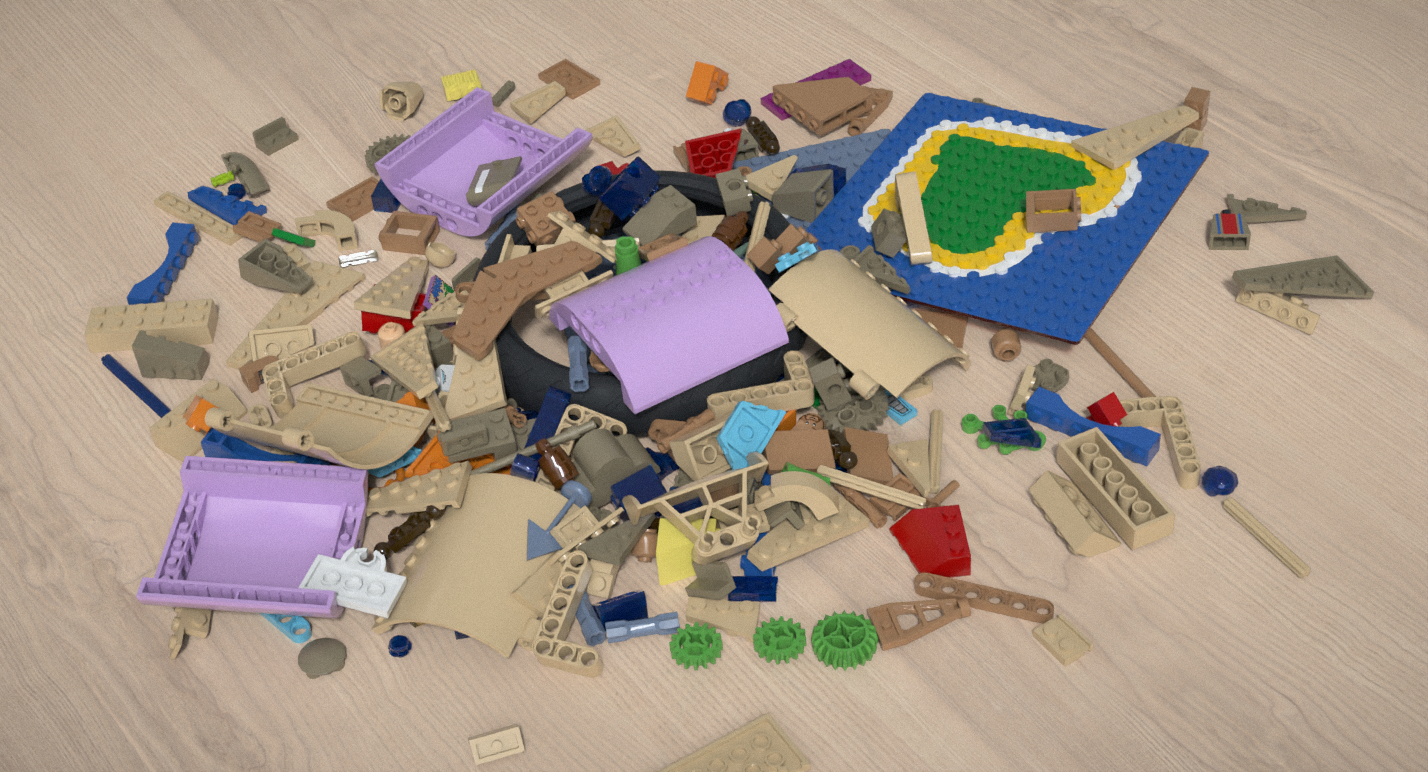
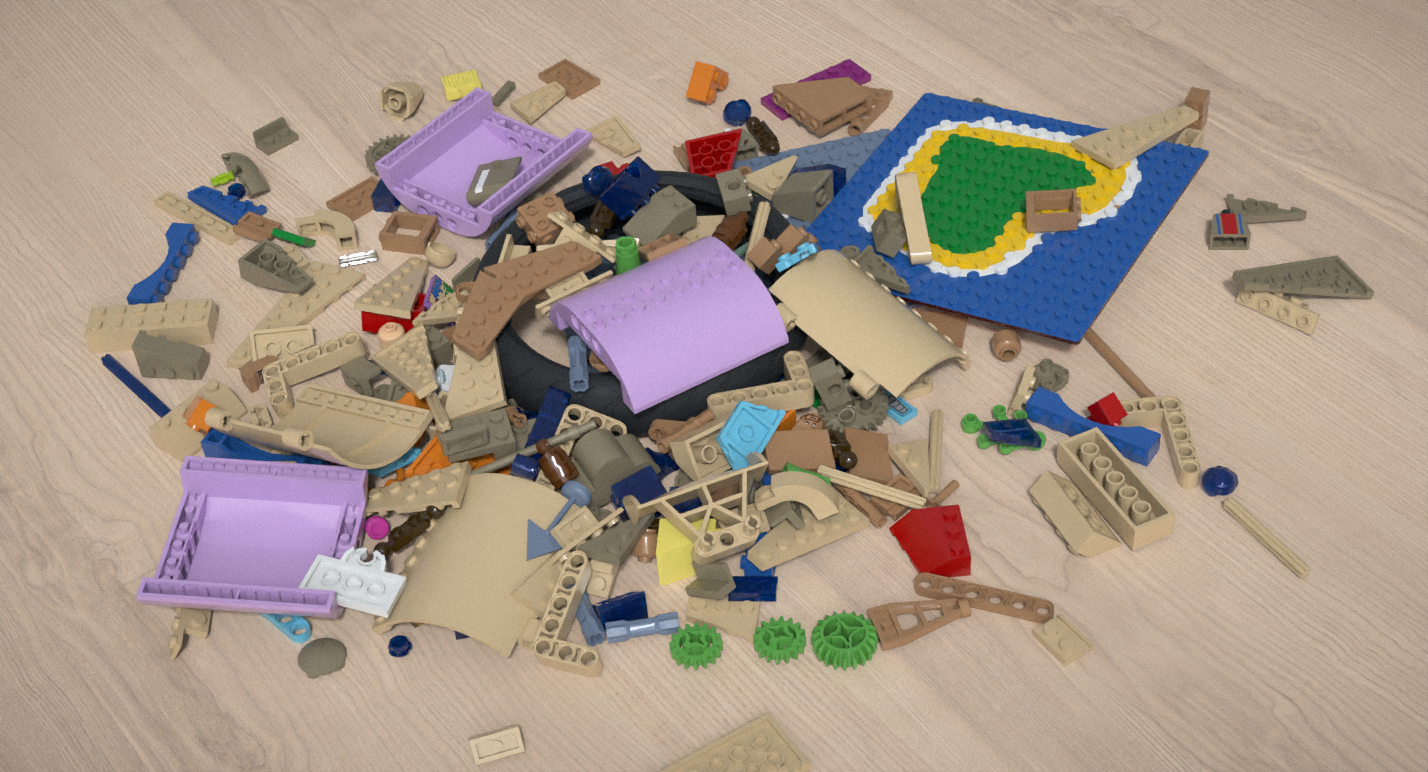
(376, 527): none -> dark pink tile

